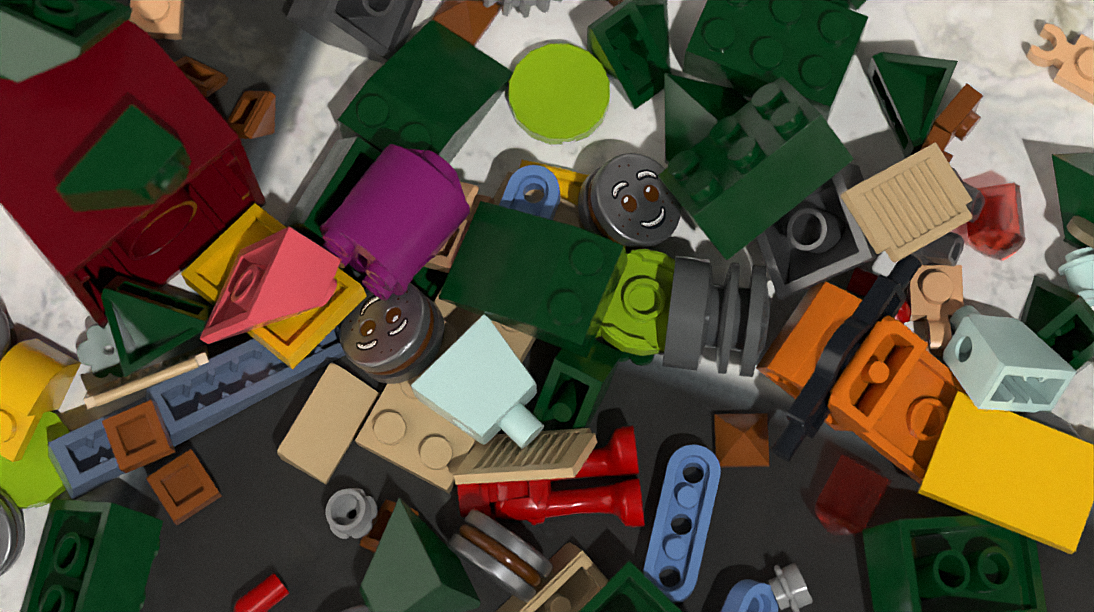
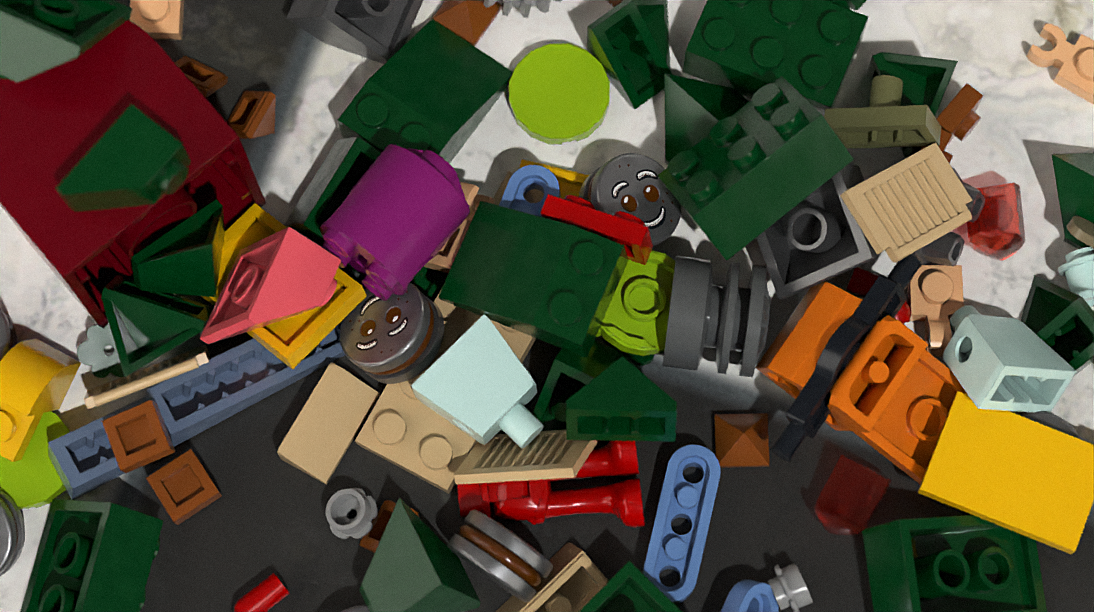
(185, 257): none -> dark green slope
(620, 227): none -> red plate
(621, 407): none -> dark green slope
(885, 120): none -> olive tile

